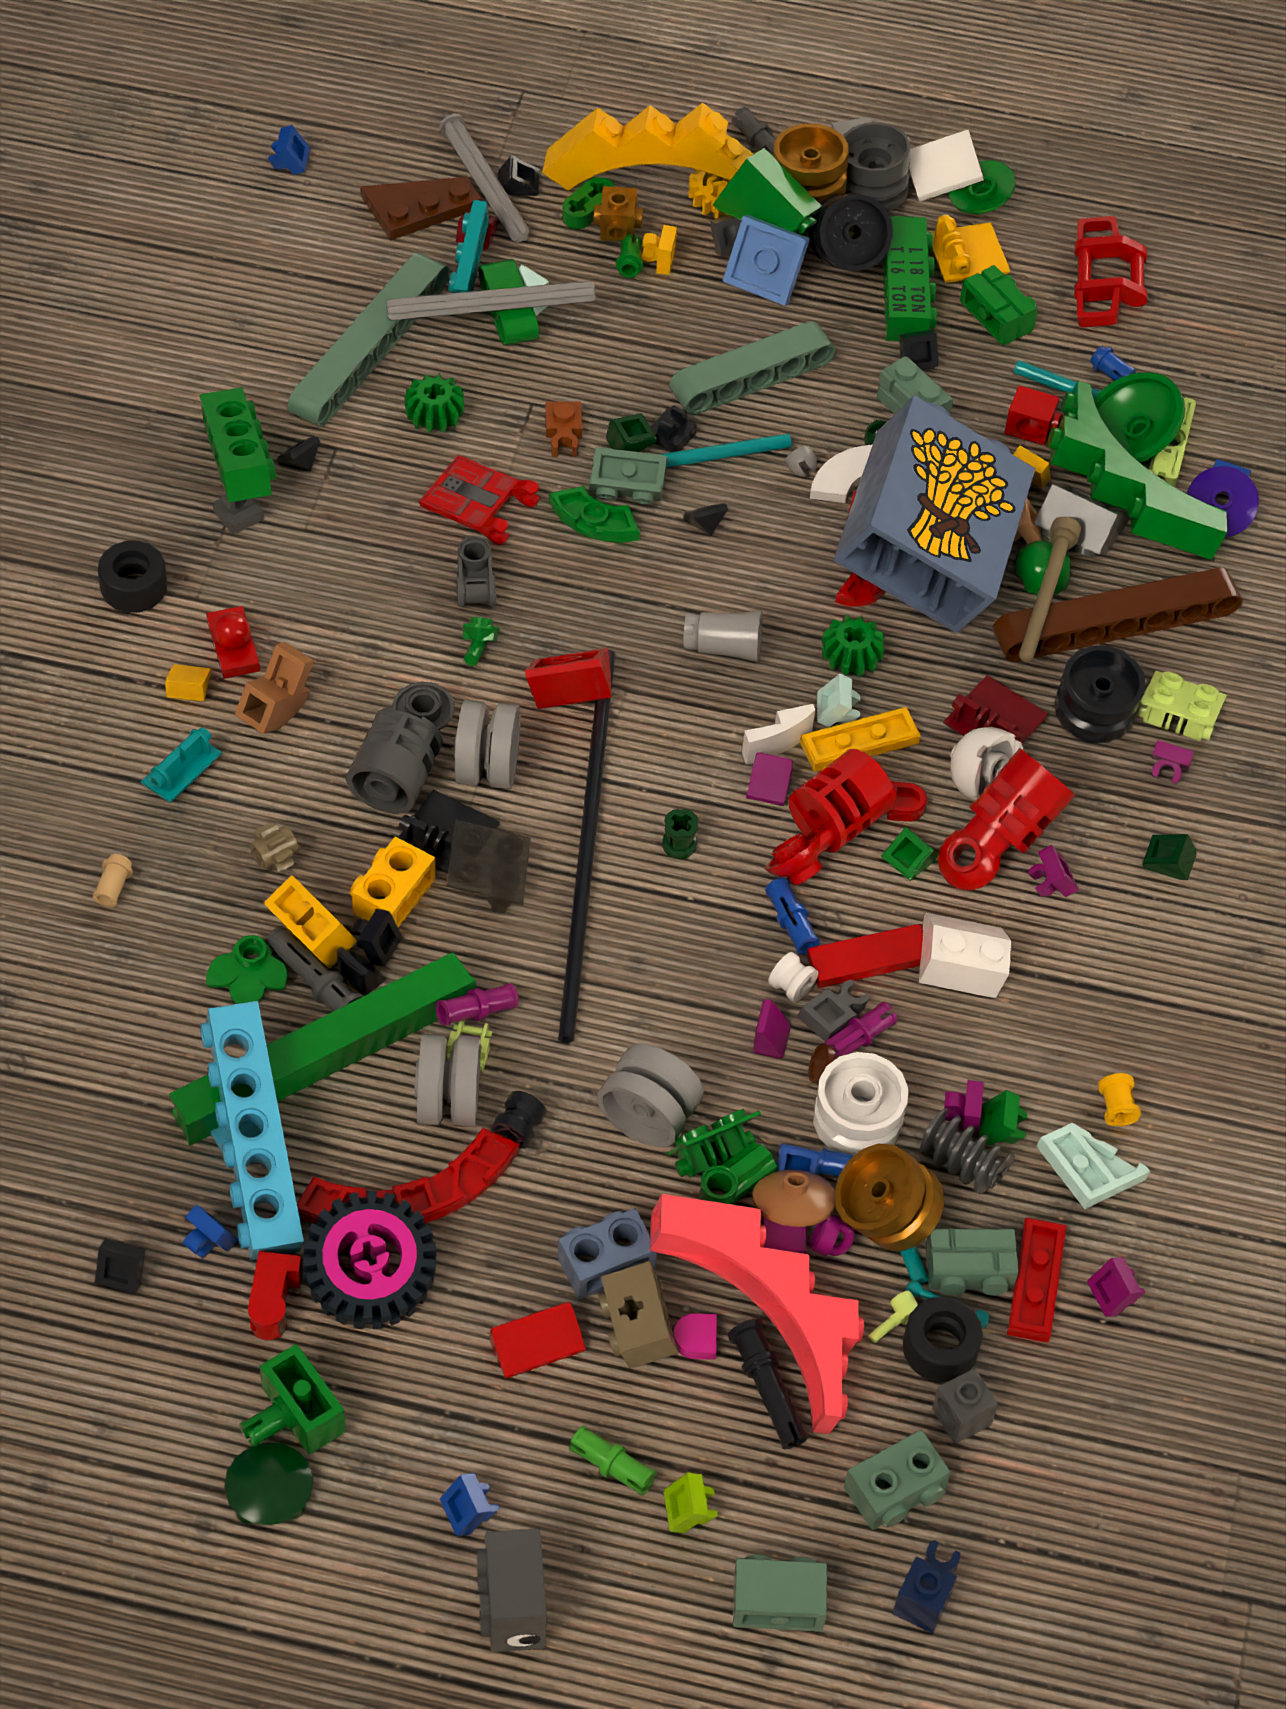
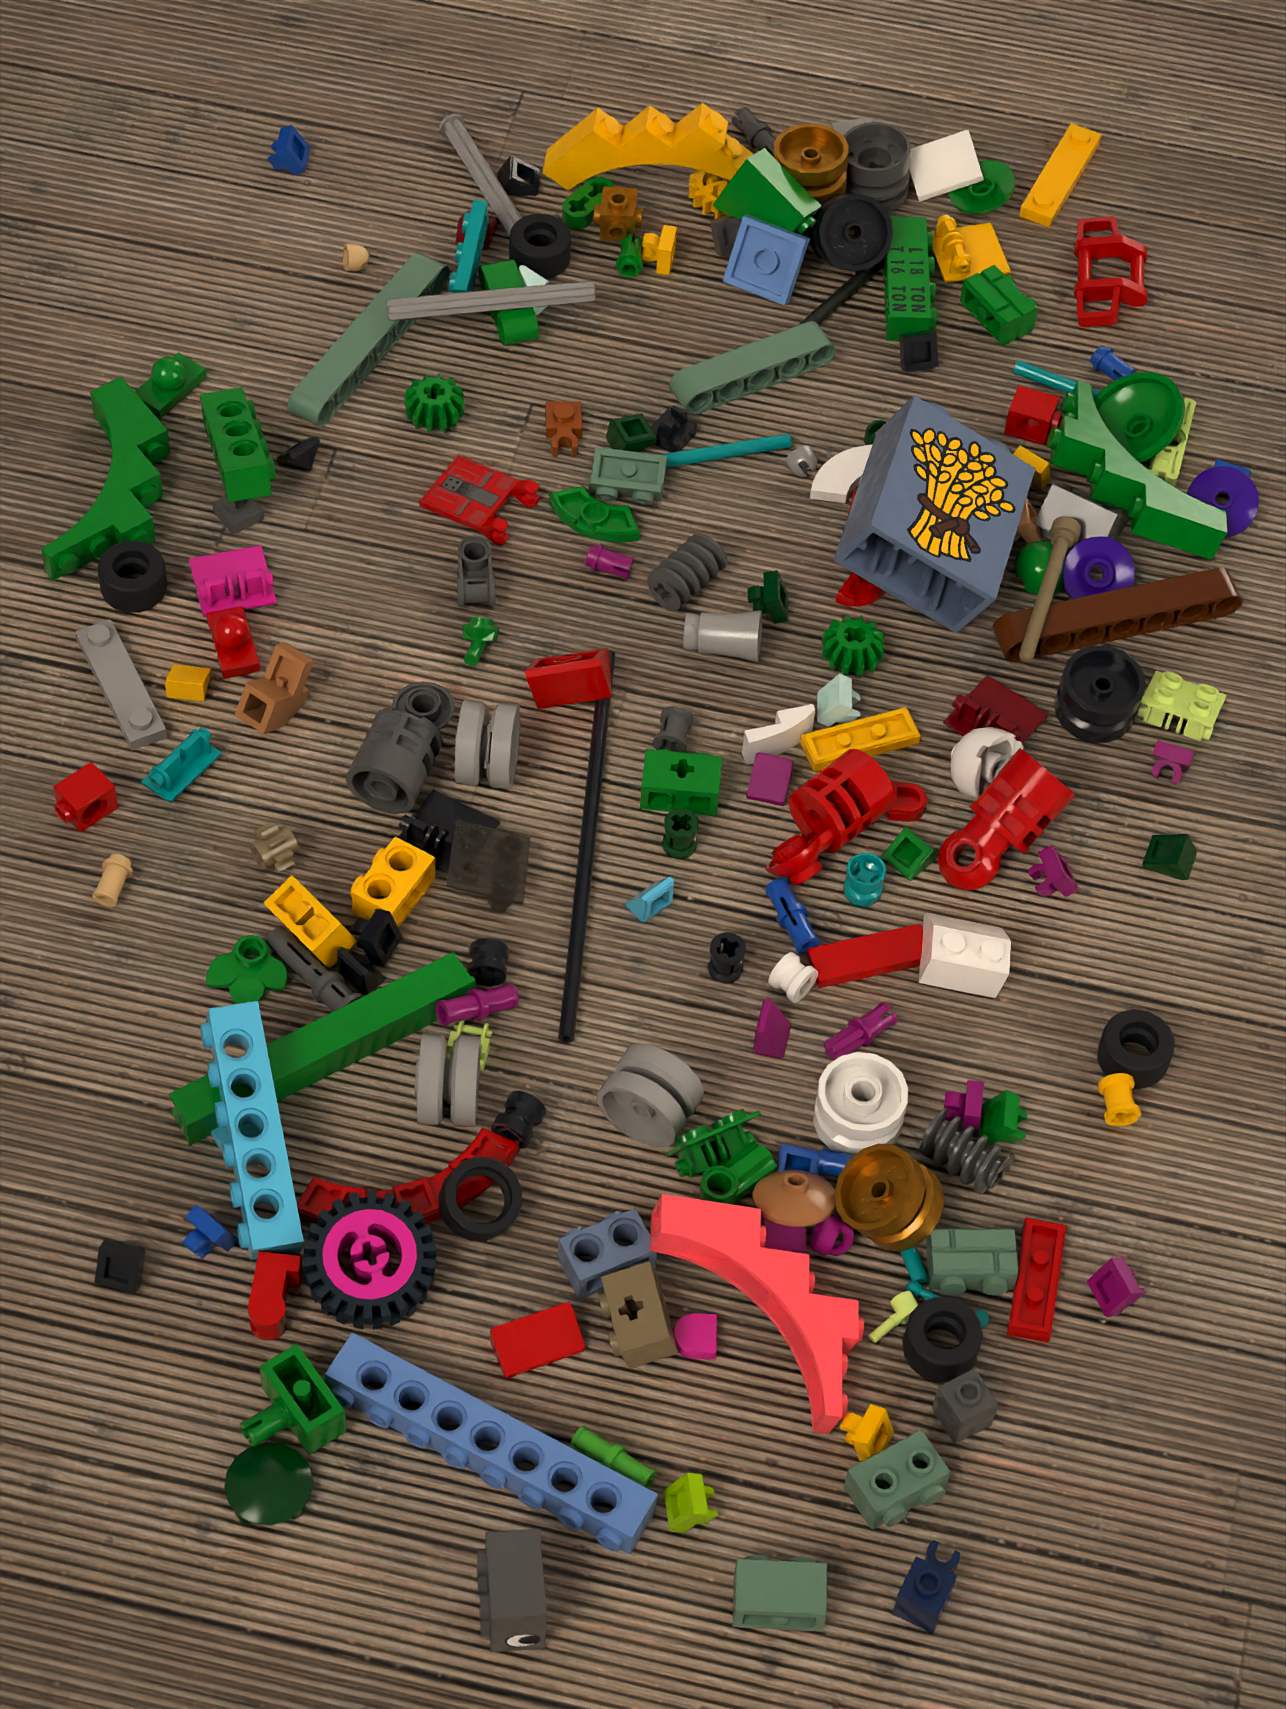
(85, 797): none -> red brick
(121, 684): none -> light grey plate
(131, 484): none -> green arch
(170, 382): none -> green tile
(232, 580): none -> dark pink hinge
(354, 257): none -> tan hinge
(418, 204): reddish brown wing -> none
(467, 1504): blue tile -> none
(480, 1422): none -> medium blue brick
(488, 961): none -> black wheel
(502, 1176): none -> black tyre
(541, 231): none -> black tyre
(609, 561): none -> magenta pin
(652, 899): none -> medium azure slope
(674, 729): none -> dark grey bush
(681, 781): none -> green brick
(686, 571): none -> dark grey piece
(707, 517): black slope -> none
(731, 954): none -> black bush
(762, 1366): black pin -> none
(770, 597): none -> dark green tile
(821, 1057): reddish brown piece -> none
(830, 1012): dark grey plate -> none
(842, 294): none -> pearl dark grey bar
(864, 879): none -> teal wheel
(868, 1433): none -> yellow tile
(905, 379): sand green brick -> none
(1060, 175): none -> yellow plate
(1088, 1165): light aqua wing -> none
(1099, 552): none -> dark purple dish
(1139, 1028): none -> black tyre

